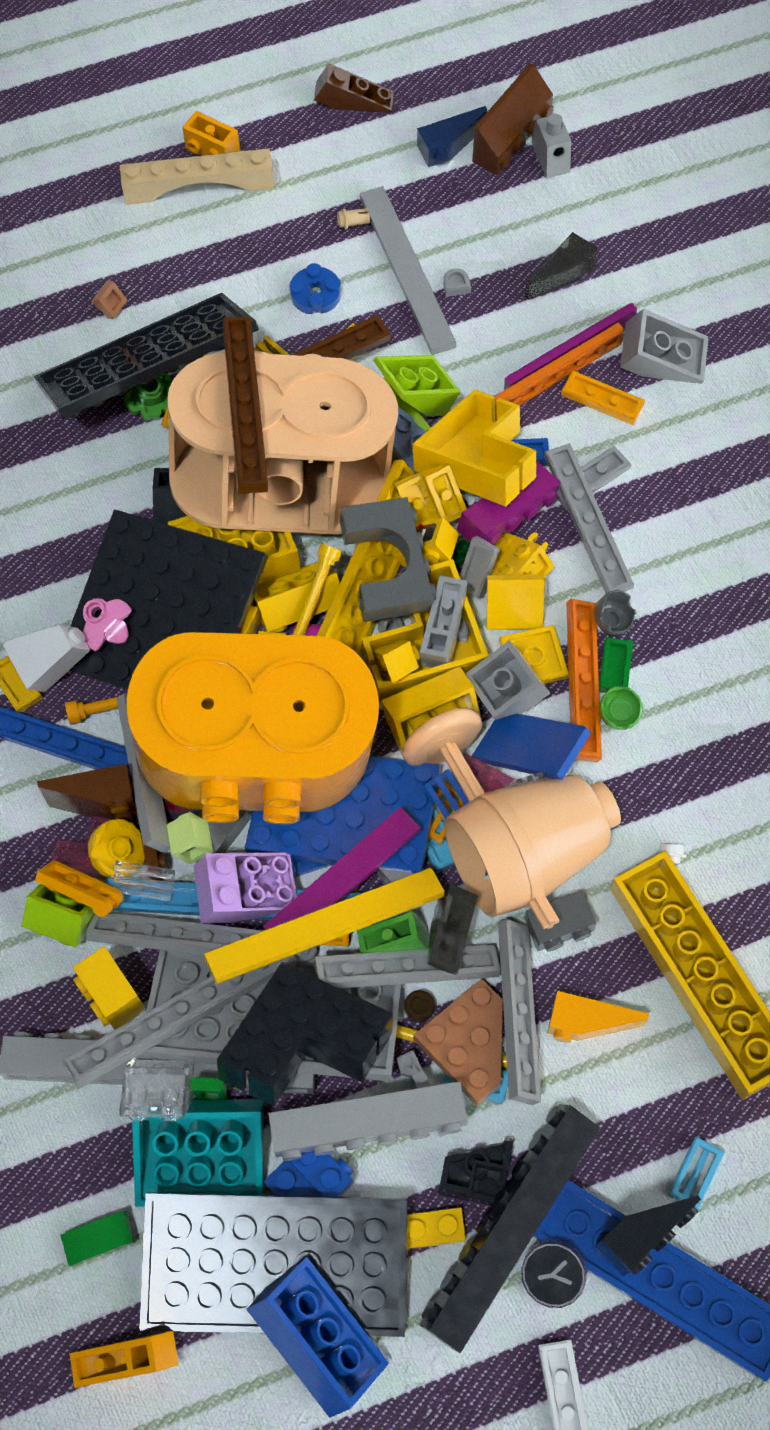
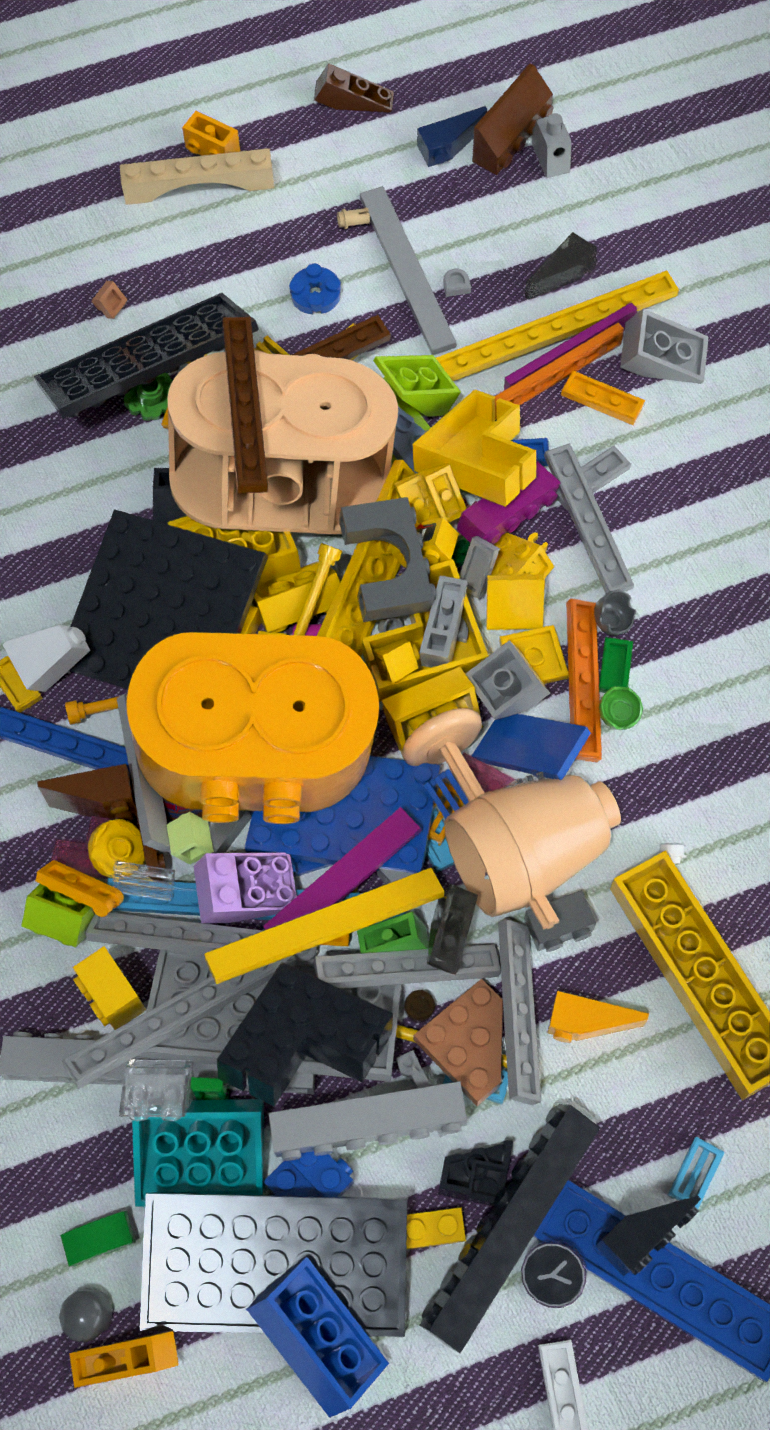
(85, 1315): none -> dark grey hair
(108, 625): bright pink plate -> none
(555, 326): none -> yellow plate

